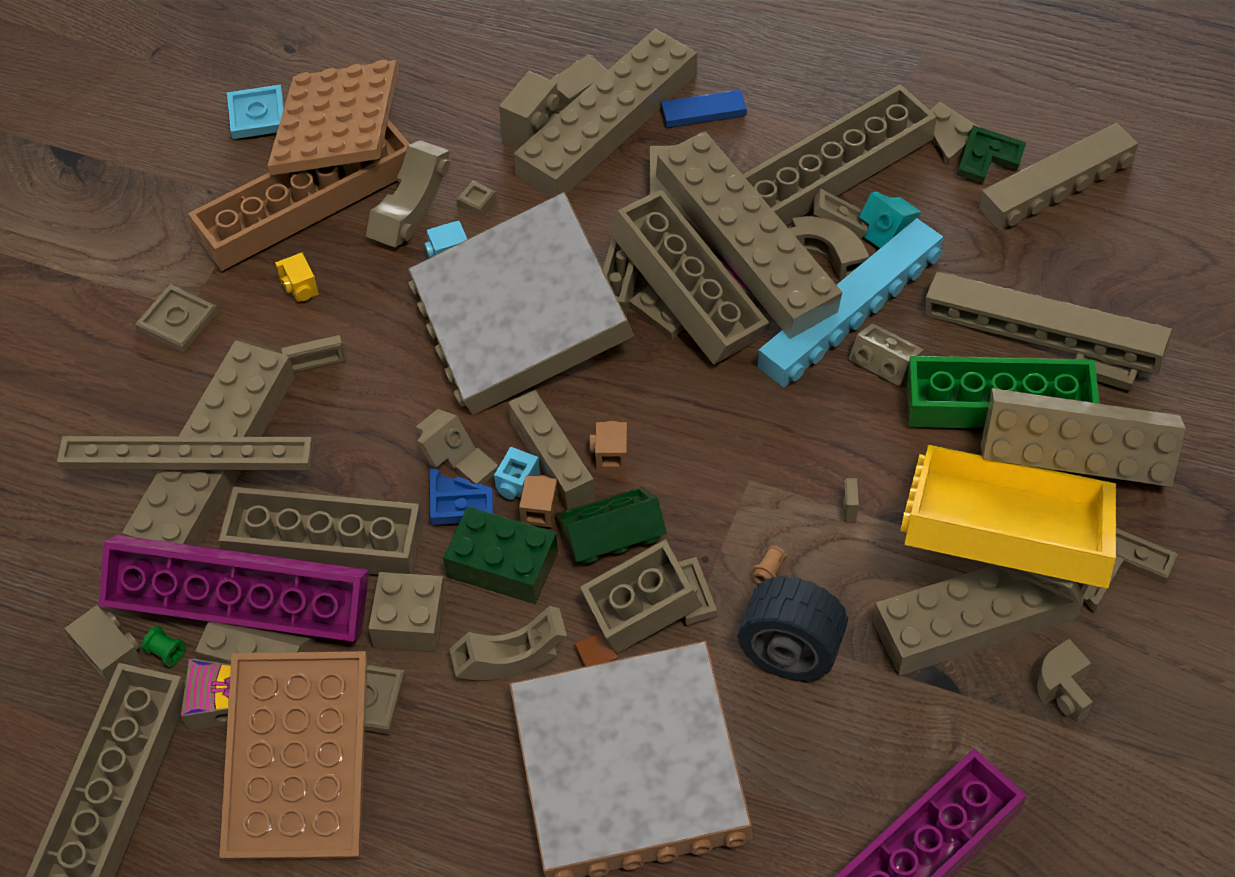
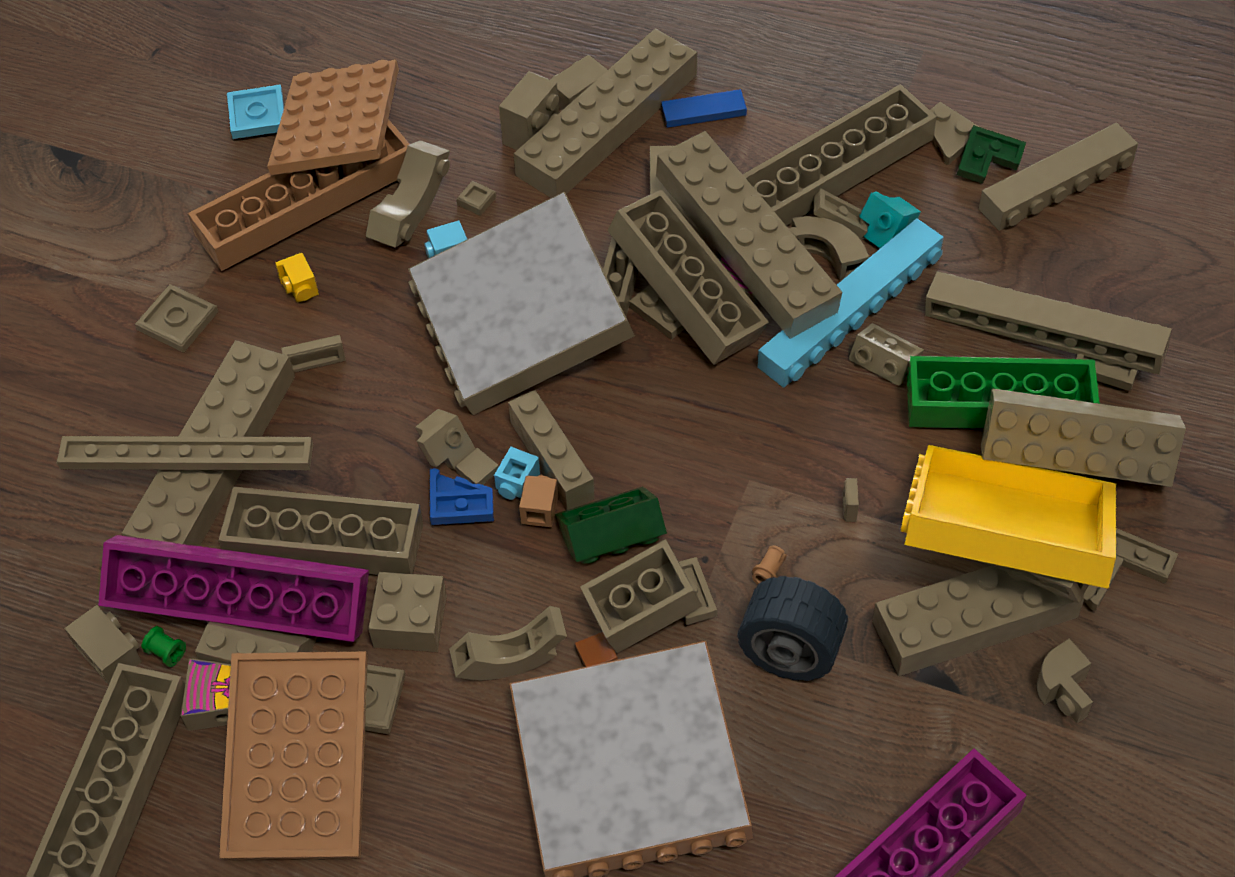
(501, 555): dark green brick -> none
(610, 445): medium nougat brick -> none

